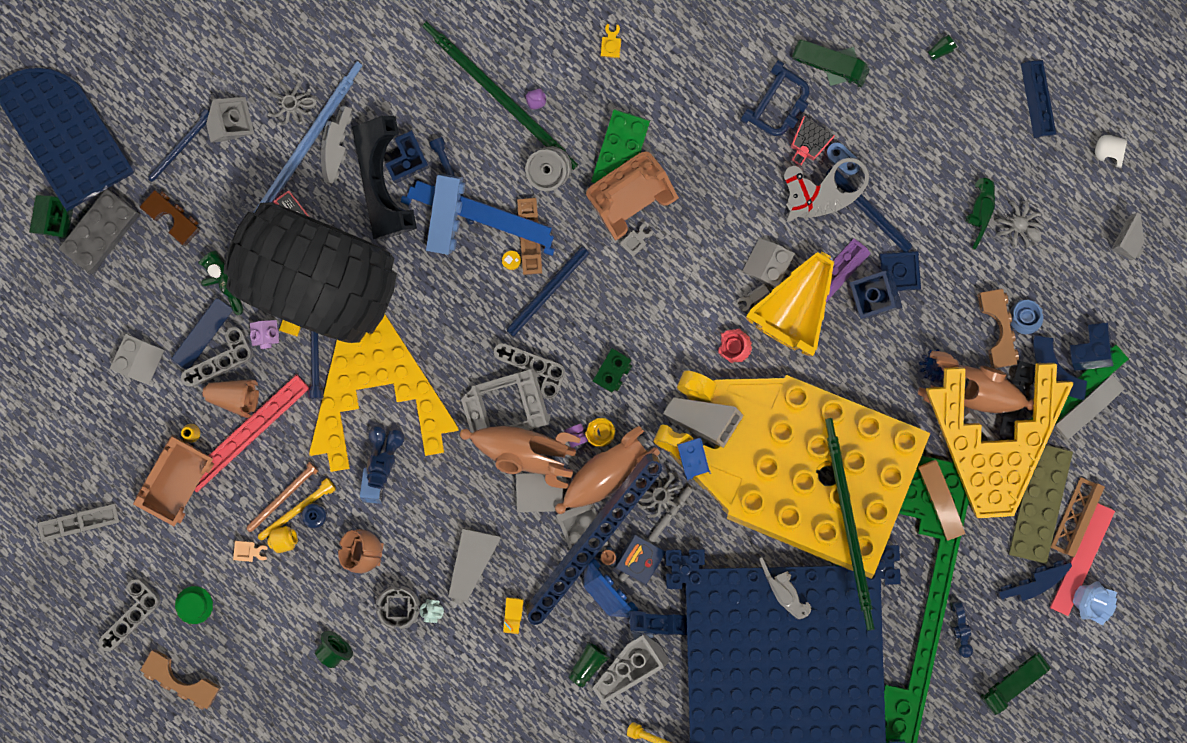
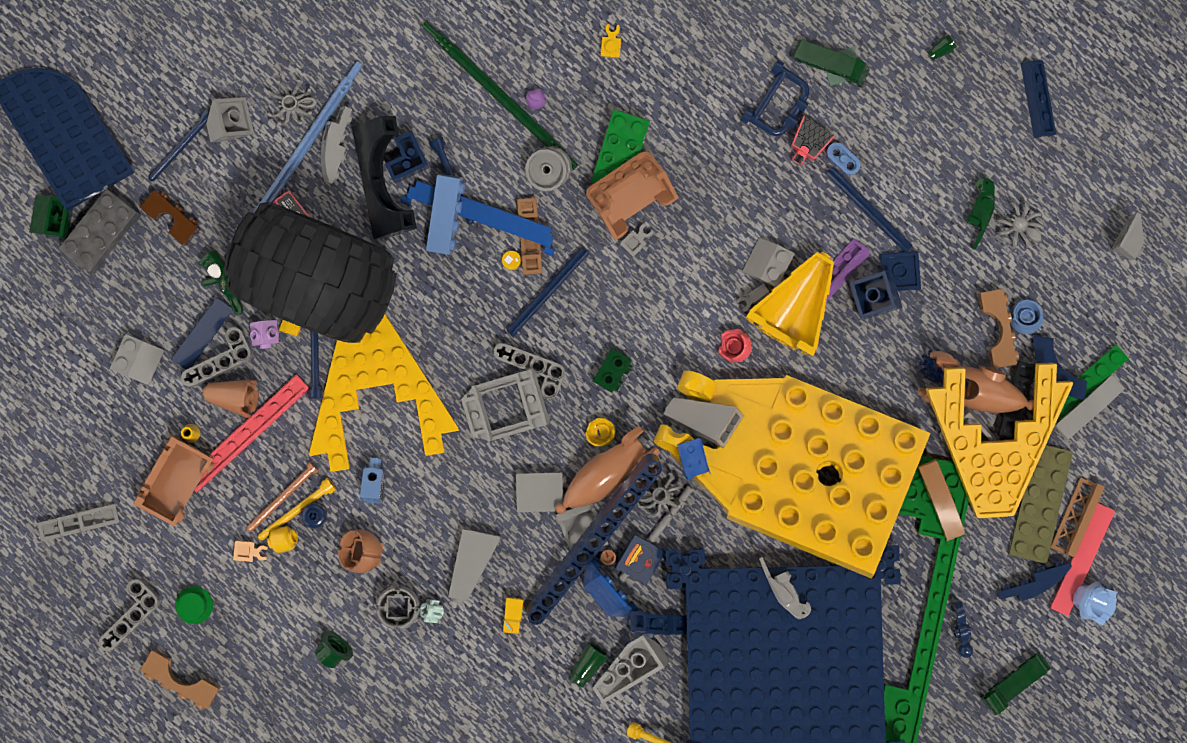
(380, 464): dark blue piece -> none
(516, 451): nougat piece -> none
(577, 430): medium lavender wheel -> none
(815, 200): light grey animal -> none
(849, 523): dark green axle -> none
(1097, 352): dark blue brick -> none
(1111, 147): white helmet -> none

